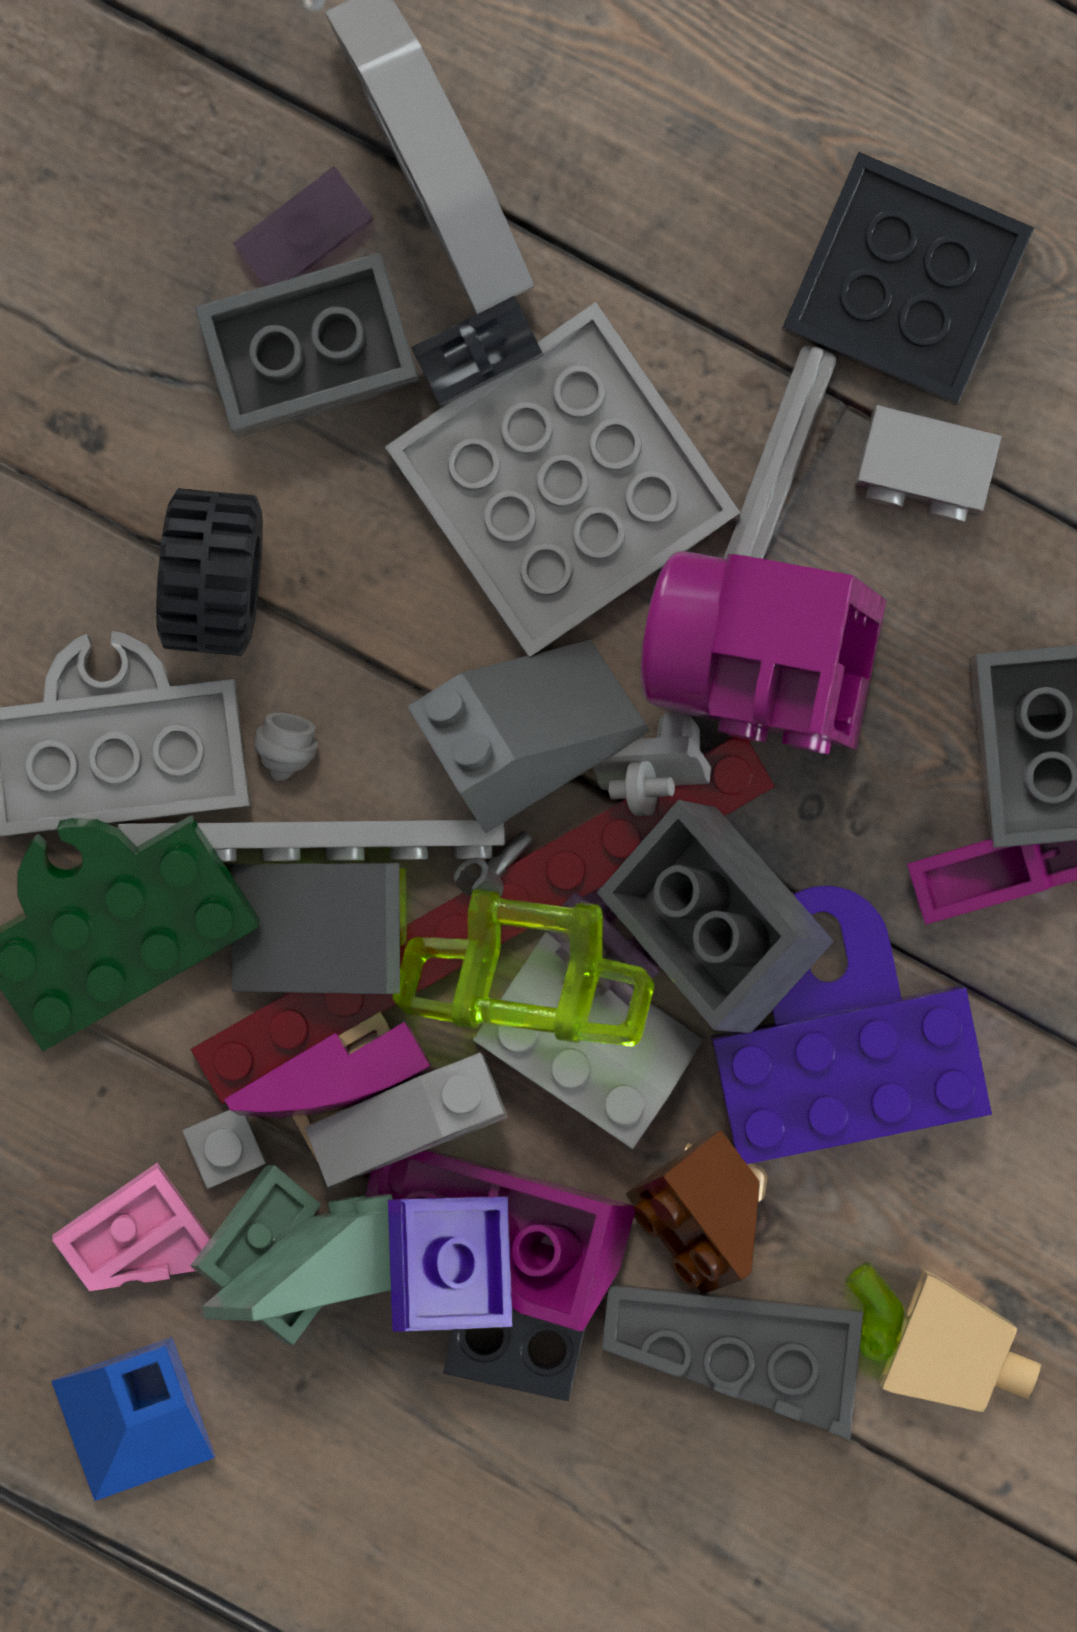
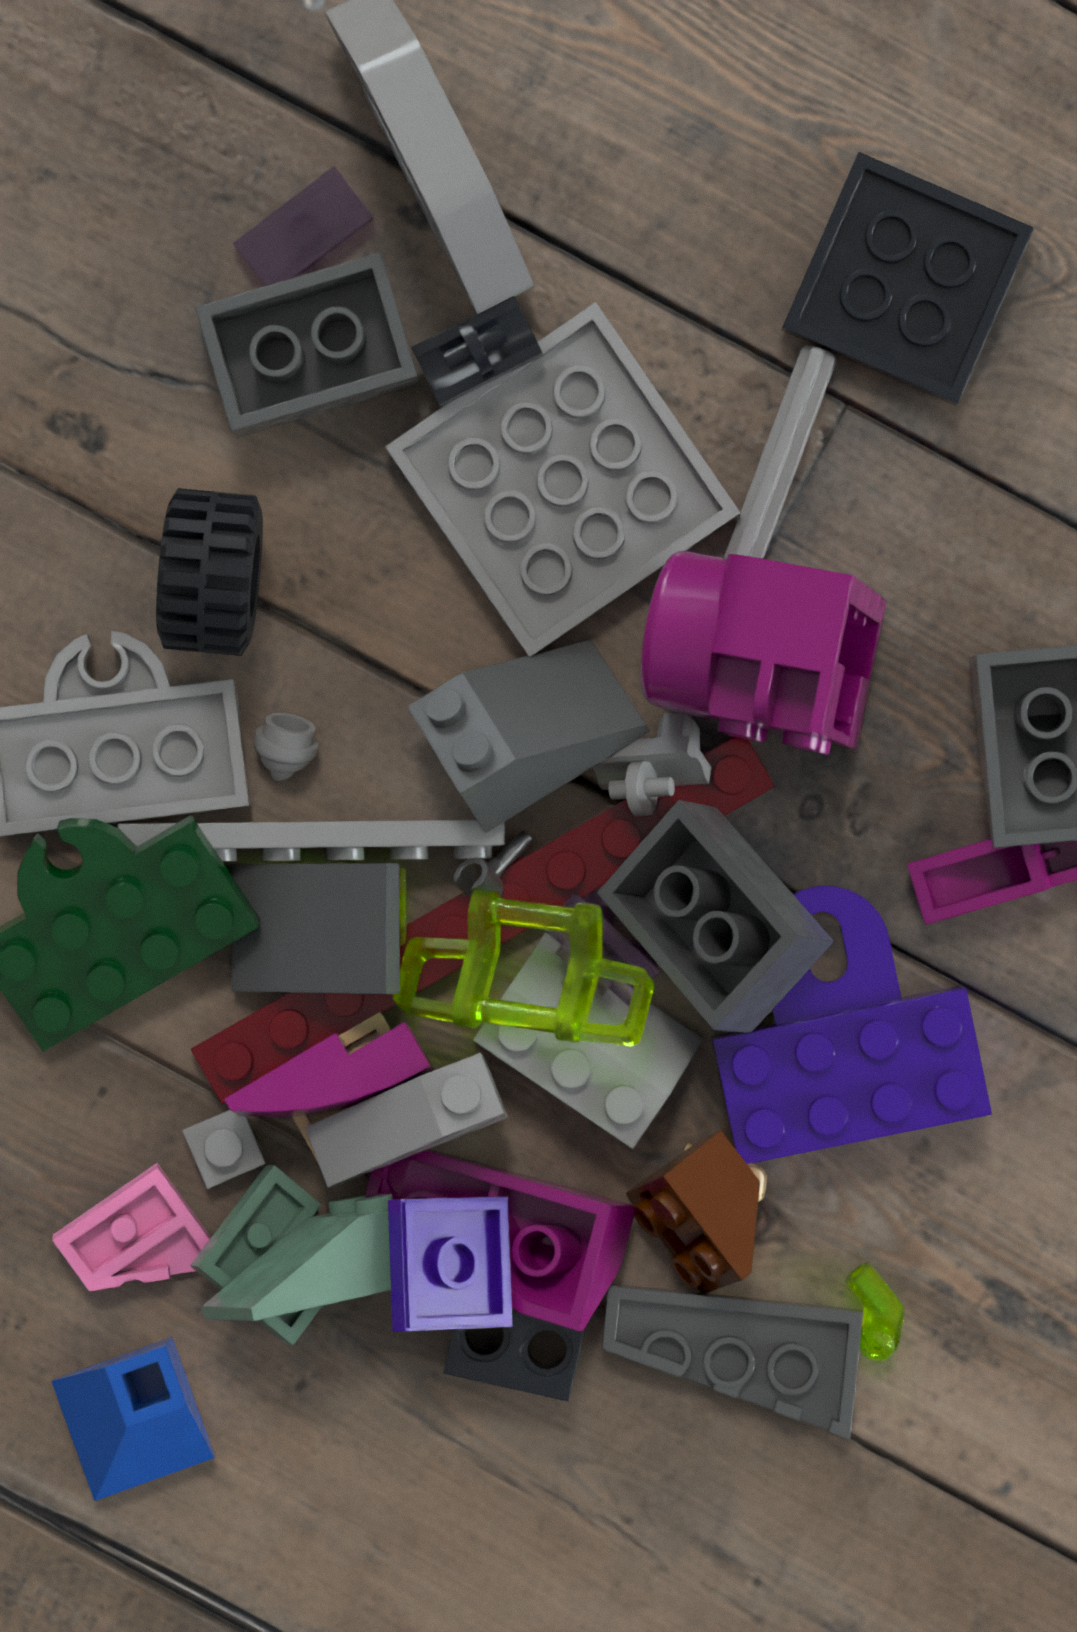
(927, 463): light grey brick -> none
(955, 1350): tan torso -> none

